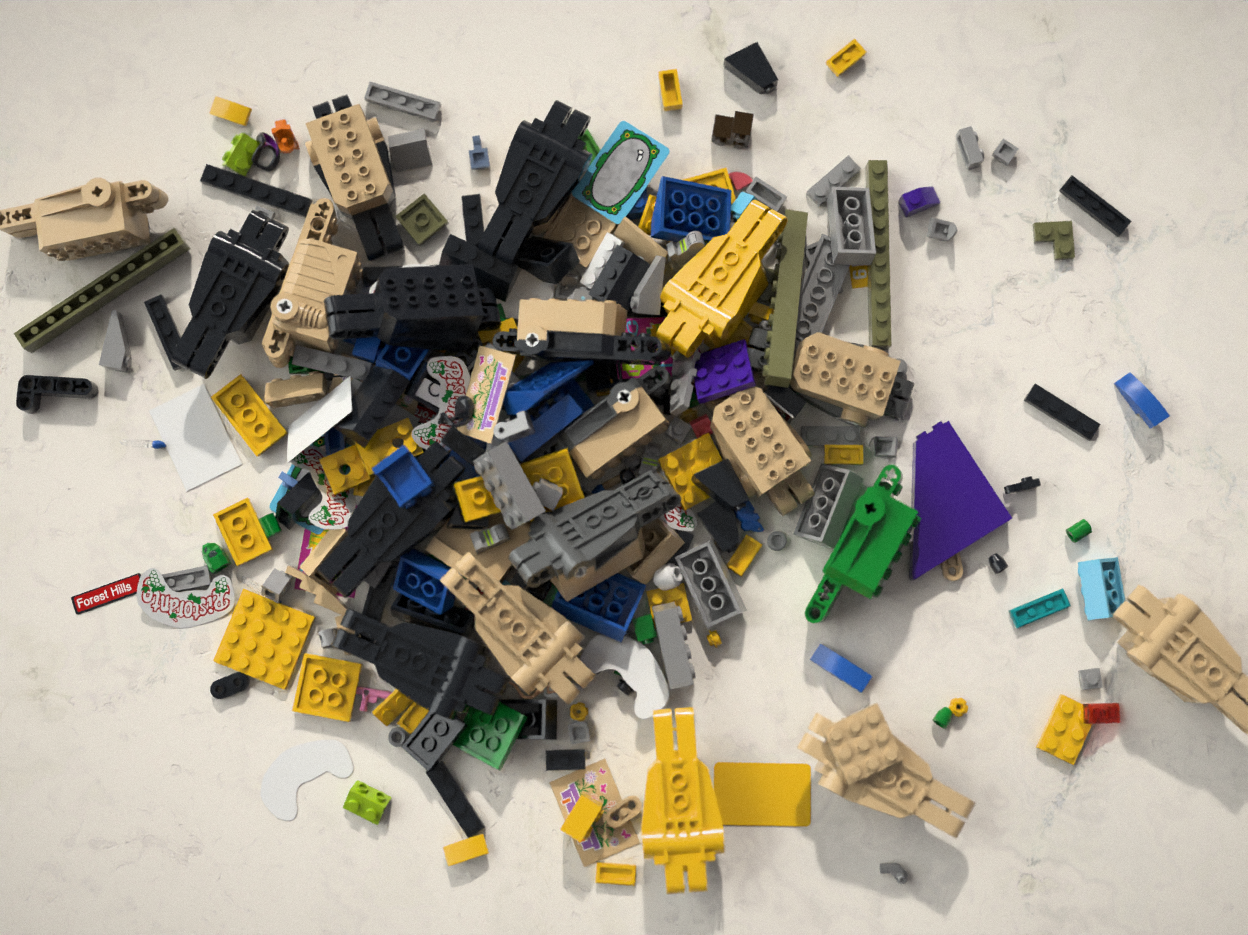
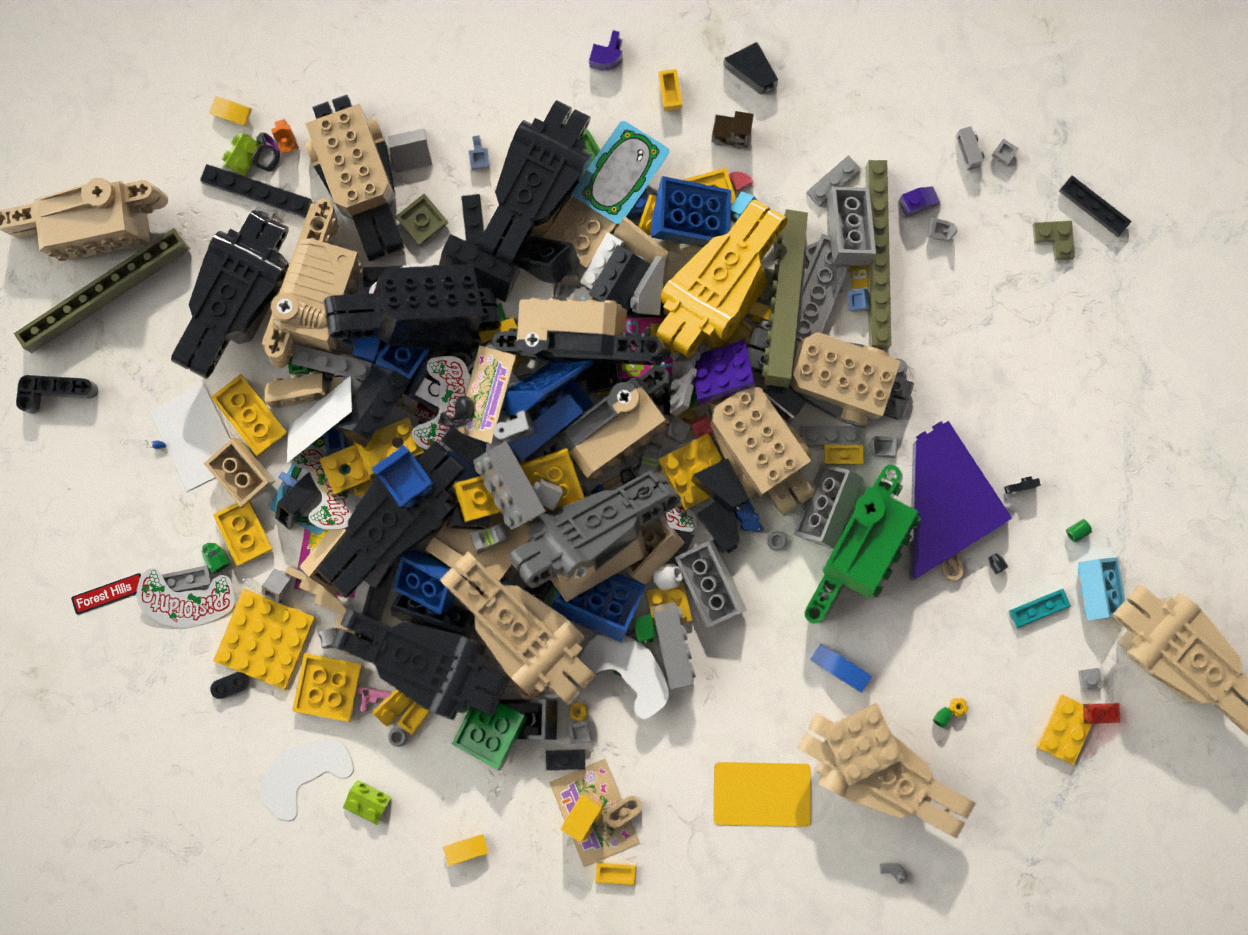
(116, 348): light grey slope -> none
(164, 325): black plate -> none
(239, 472): none -> tan slope
(270, 525): green piece -> none
(402, 101): light grey plate -> none
(433, 739): plate -> none
(455, 799): black plate -> none
(609, 57): none -> dark purple brick
(624, 687): black plate -> none
(680, 806): yellow piece -> none
(686, 248): light grey leg -> none
(714, 638): yellow plate -> none
(743, 555): yellow tile -> none
(766, 194): light grey piece -> none
(846, 57): yellow plate -> none
(858, 300): none -> medium blue plate
(1062, 412): black plate -> none
(1141, 400): blue slope -> none

